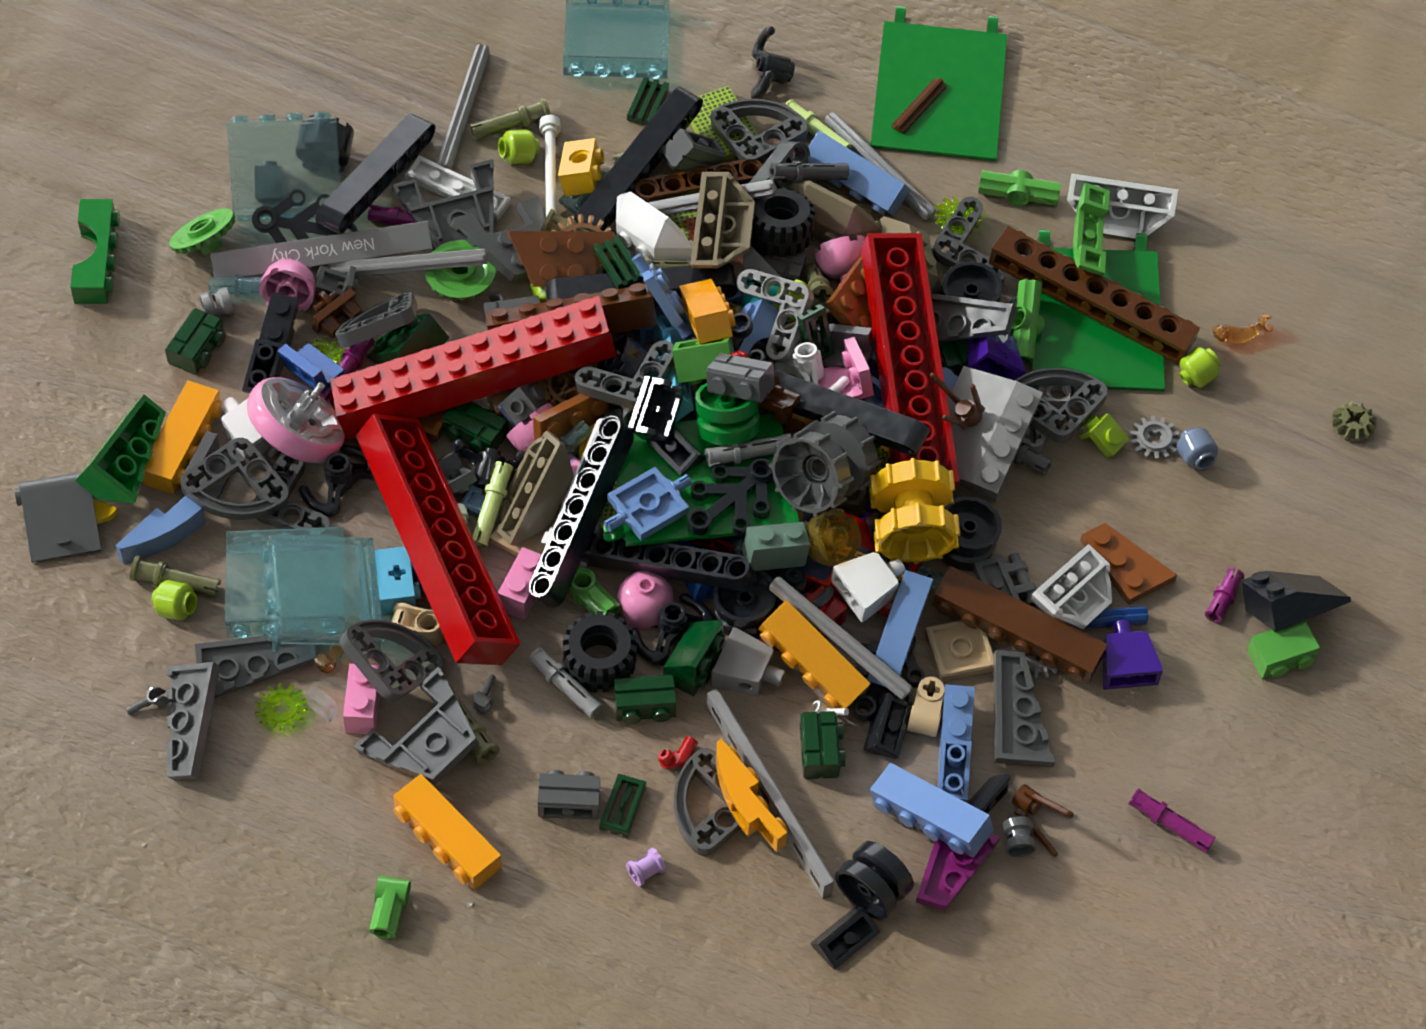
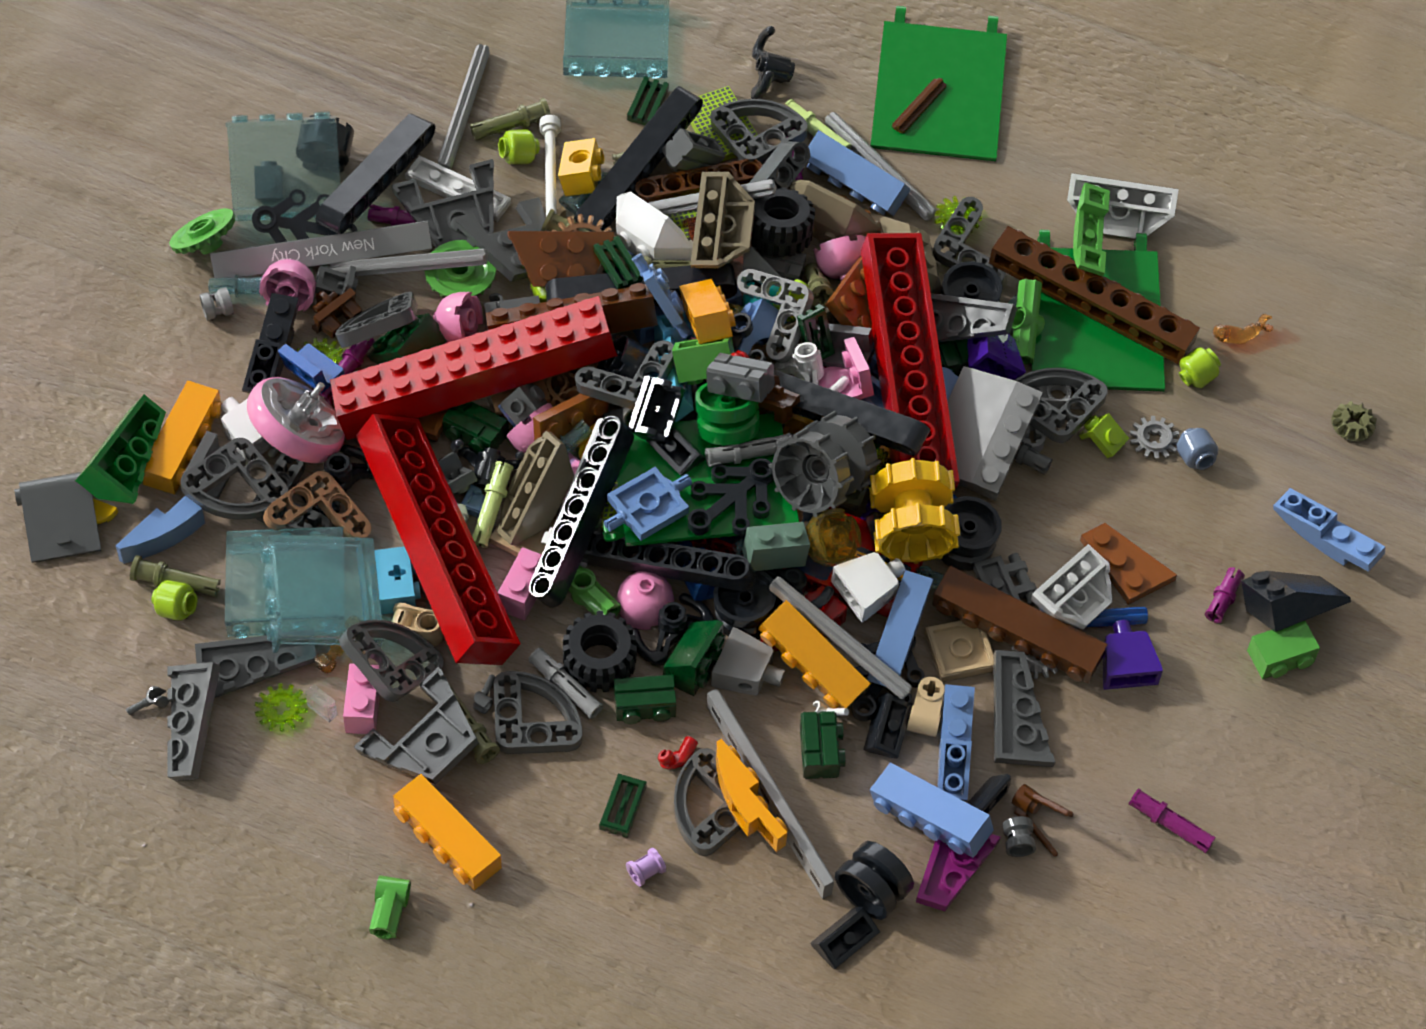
(92, 277): green arch -> none
(195, 341): dark green brick -> none
(323, 498): none -> medium nougat beam
(459, 315): none -> bright pink cylinder
(523, 731): none -> dark grey beam
(569, 795): dark grey brick -> none
(801, 171): dark grey pin -> none
(966, 411): reddish brown plant -> none
(1019, 188): bright green piece -> none
(1322, 530): none -> medium blue slope

